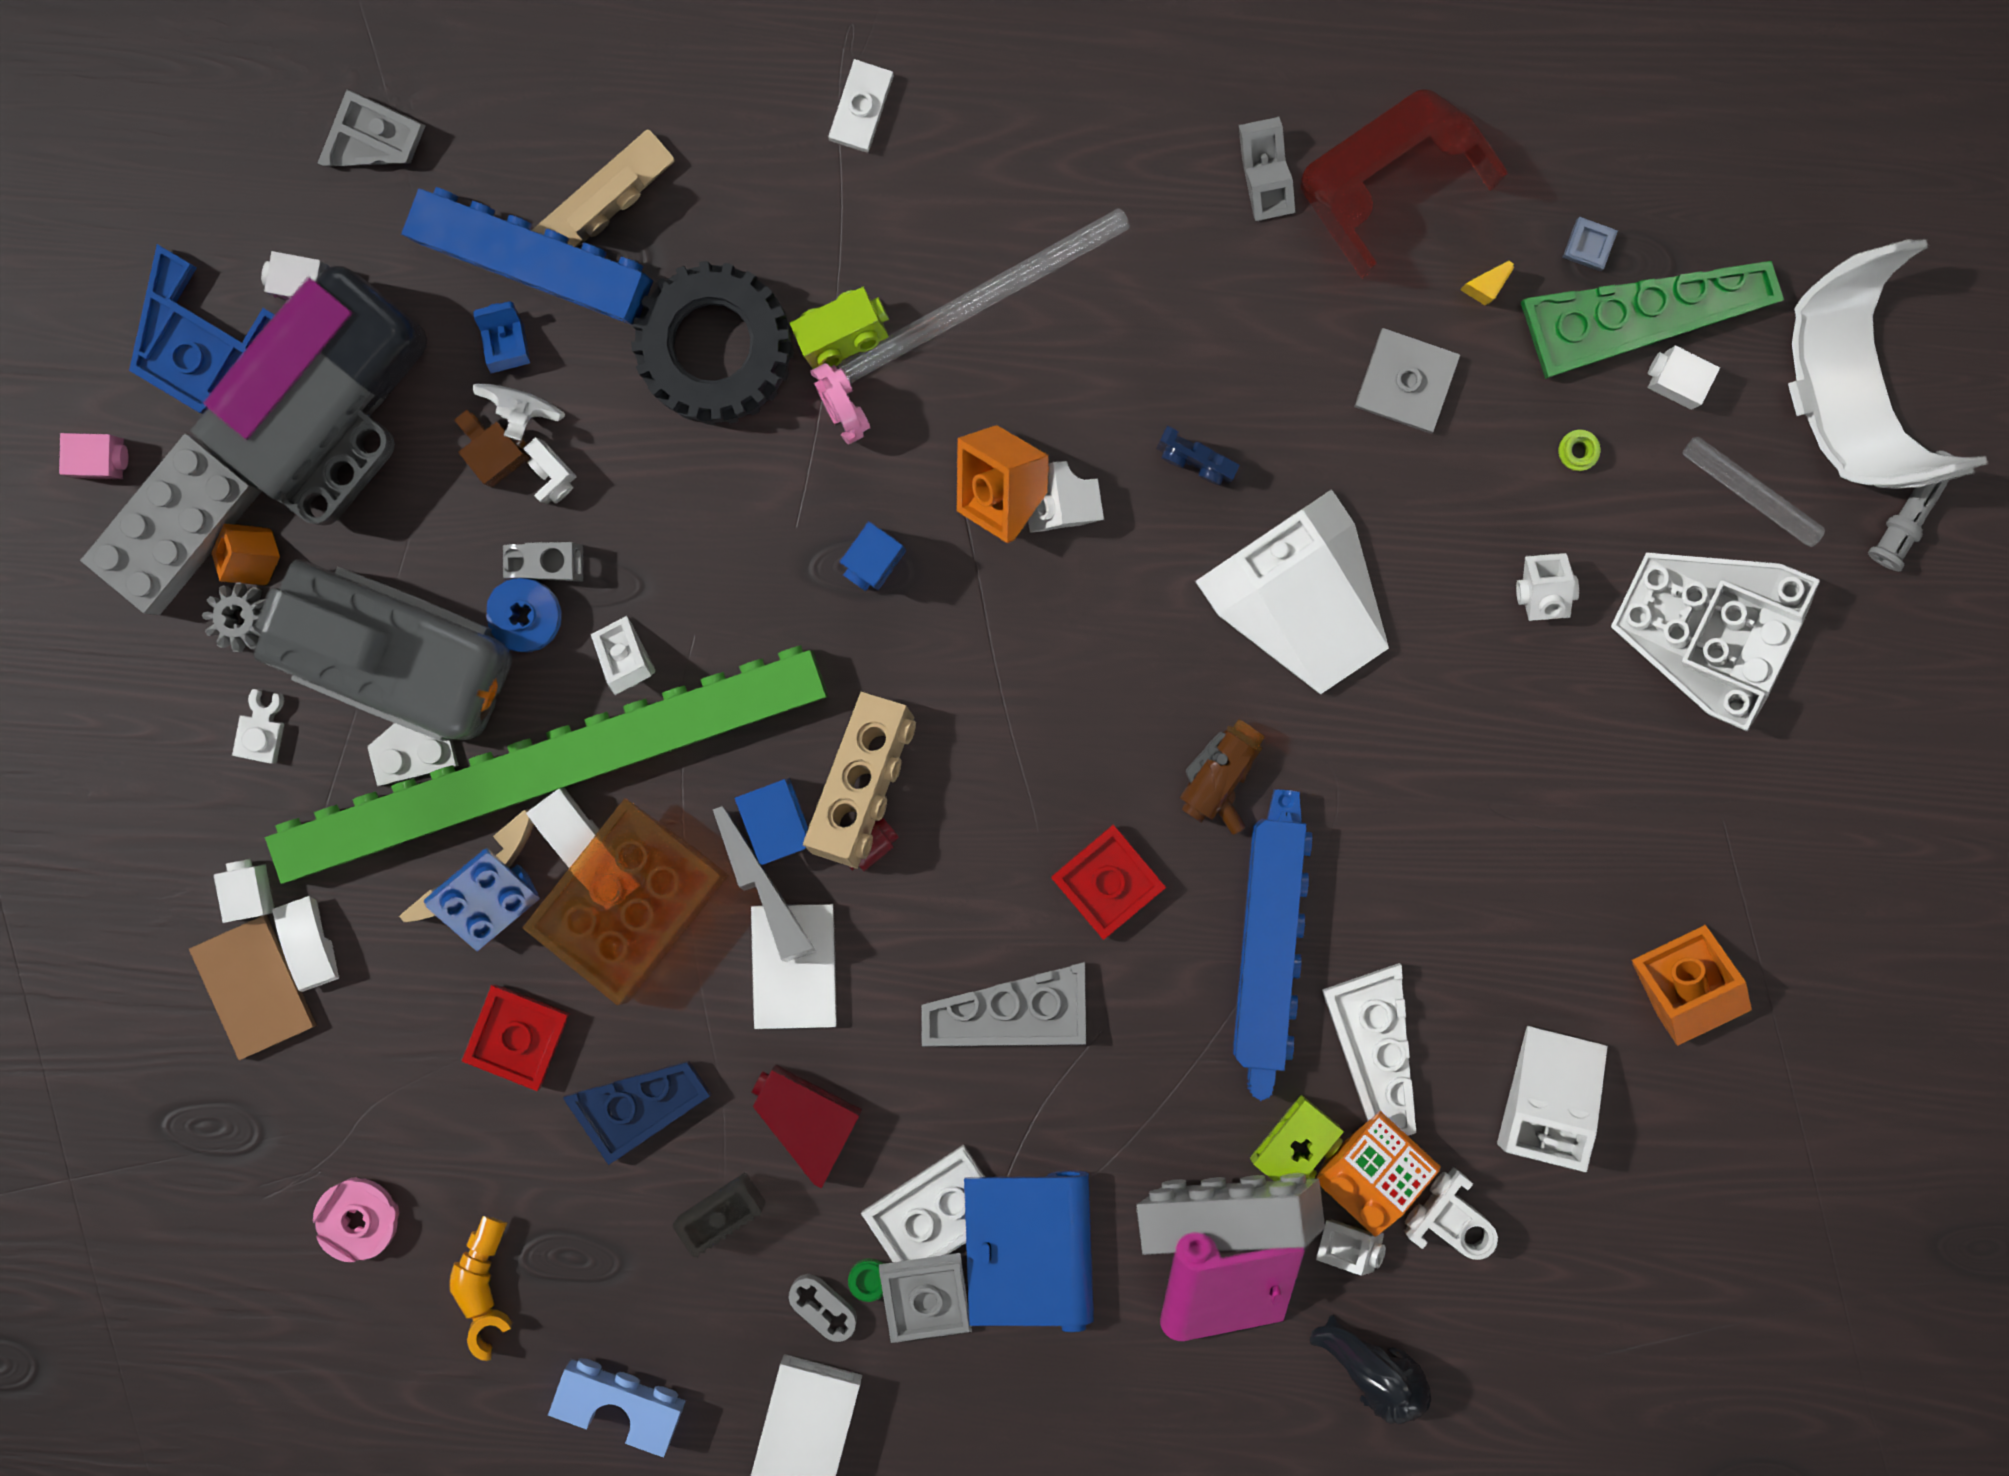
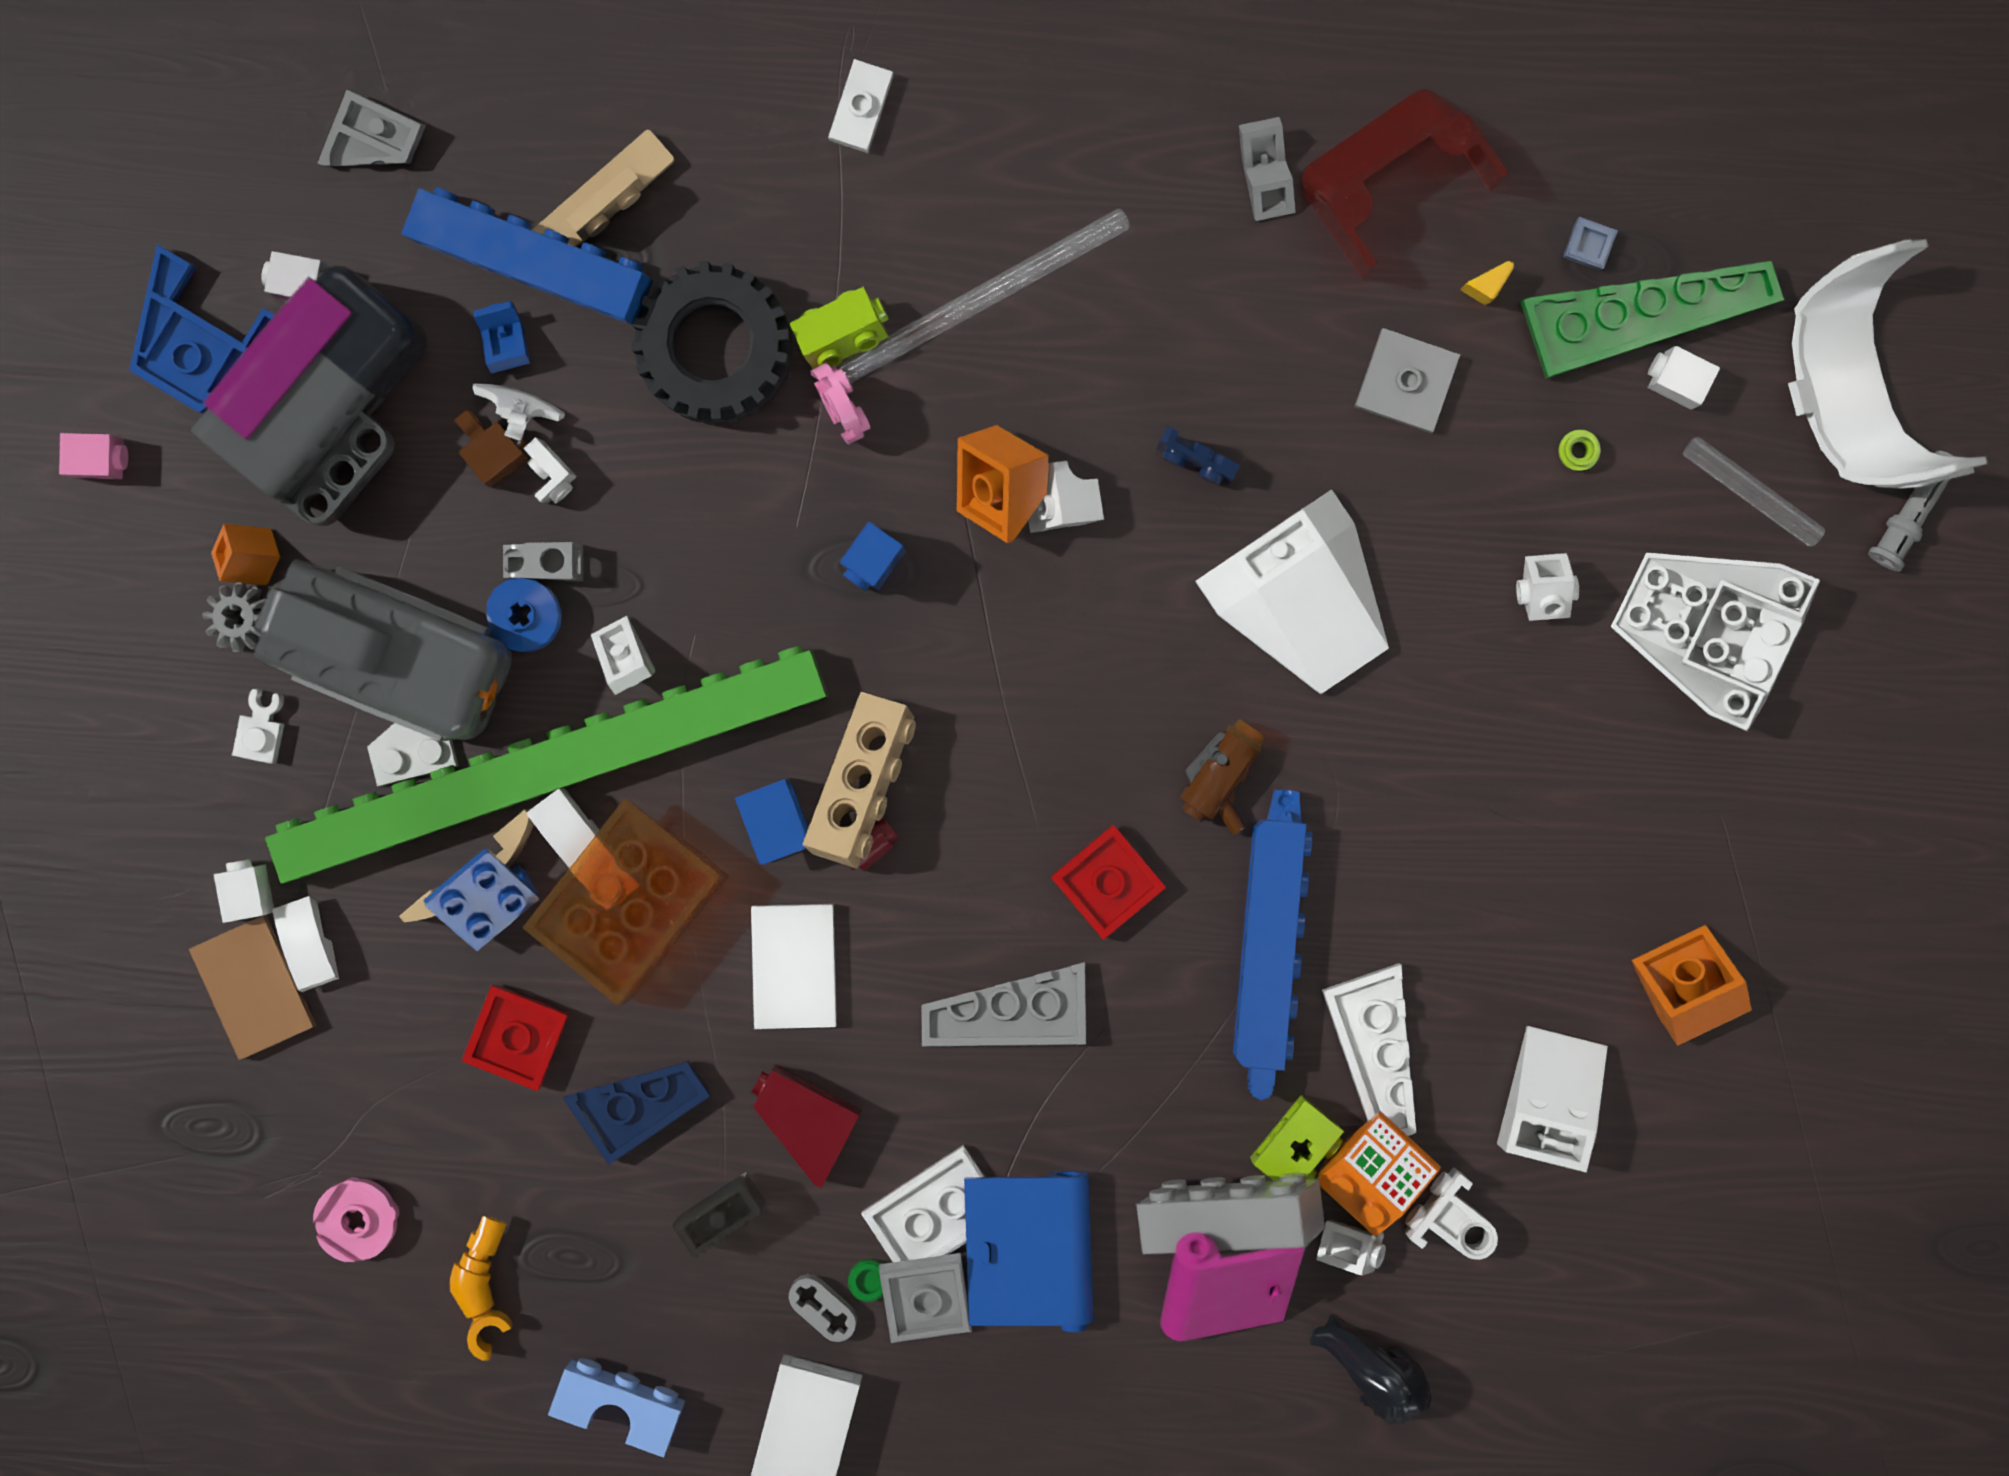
(170, 525): light grey piece -> none
(749, 873): light grey slope -> none

